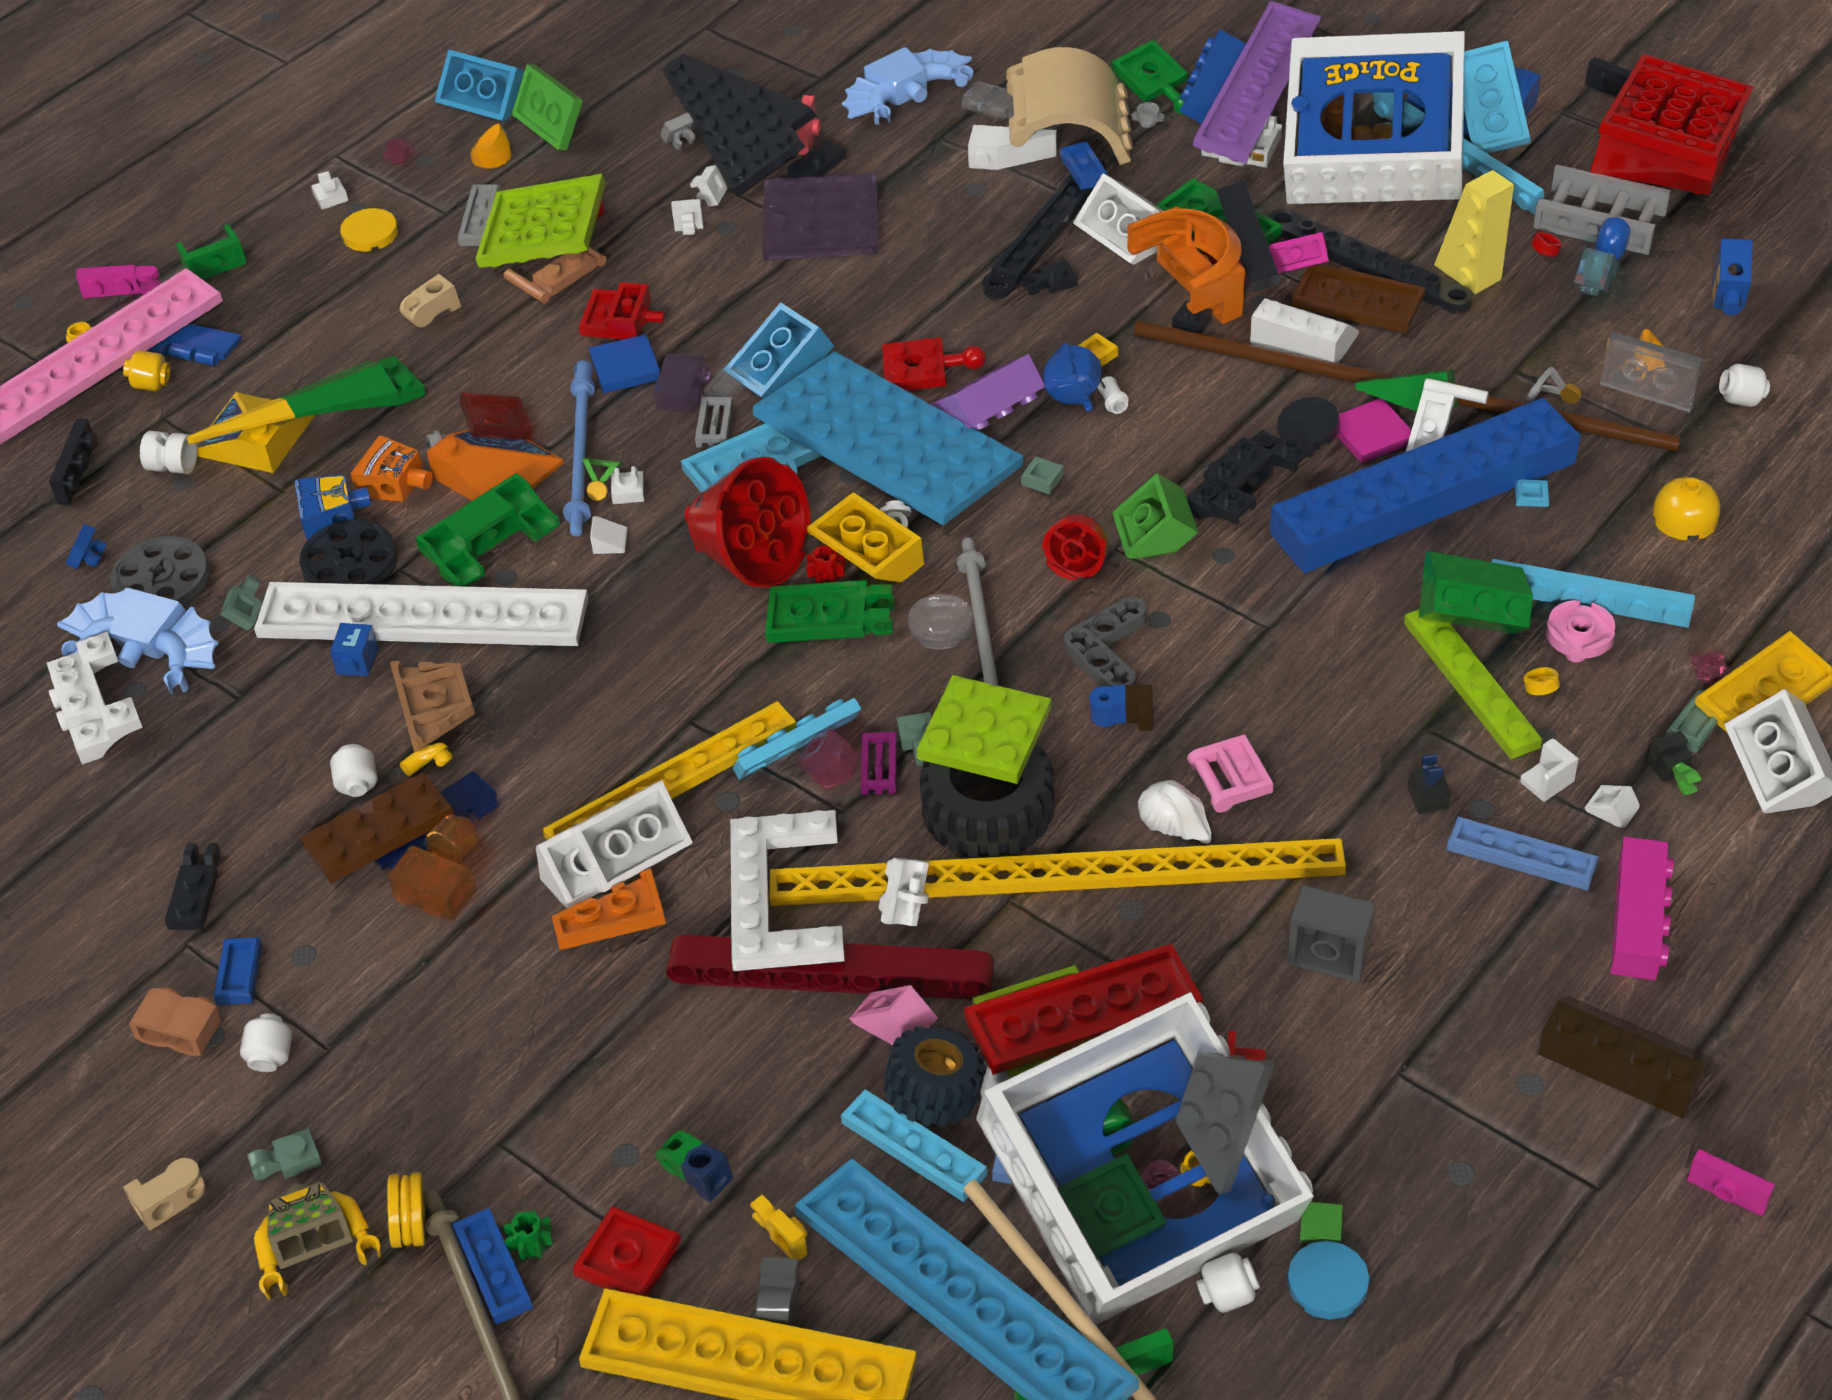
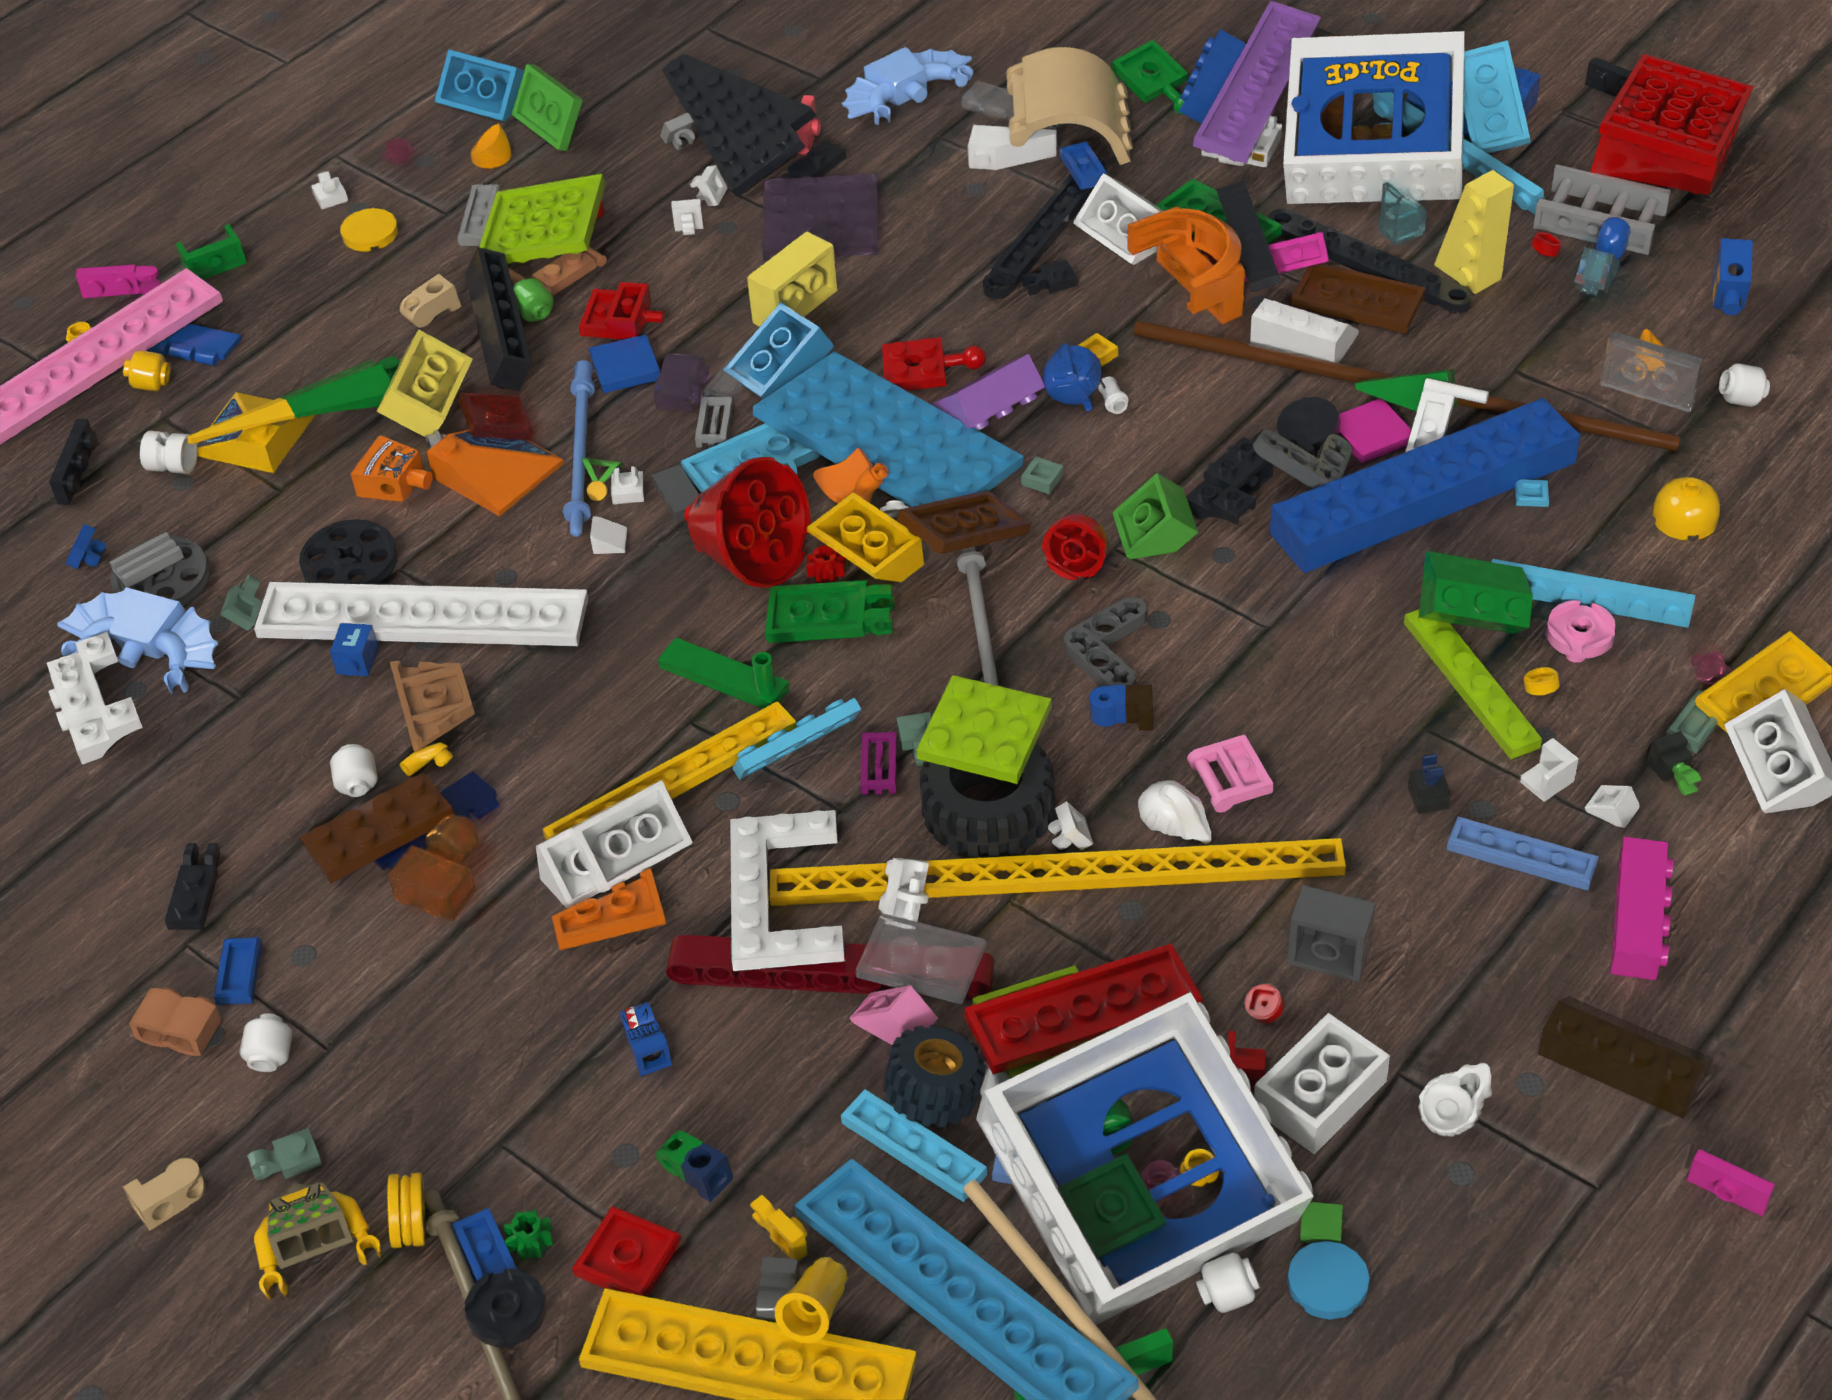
(146, 560): none -> light grey tile
(327, 501): blue torso -> none
(424, 384): none -> light yellow brick
(481, 526): green bracket -> none
(498, 319): none -> black brick
(505, 1308): none -> black tile
(533, 299): none -> bright green head
(645, 1038): none -> blue leg
(675, 490): none -> dark grey tile
(750, 684): none -> green piece
(796, 276): none -> light yellow brick
(808, 1306): none -> yellow plant
(829, 759): clear pink brick -> none
(851, 475): none -> orange arm
(923, 956): none -> clear tile
(940, 621): clear tile -> none
(963, 522): none -> reddish brown plate
(1072, 828): none -> white tile
(1148, 114): light grey plate -> none
(1191, 322): black plate -> none
(1221, 1112): dark grey wing -> none
(1264, 1003): none -> tile
(1310, 470): none -> dark grey beam
(1322, 1082): none -> white brick
(1400, 215): none -> clear light blue slope
(1455, 1099): none -> white hair
(1568, 392): light grey piece -> none

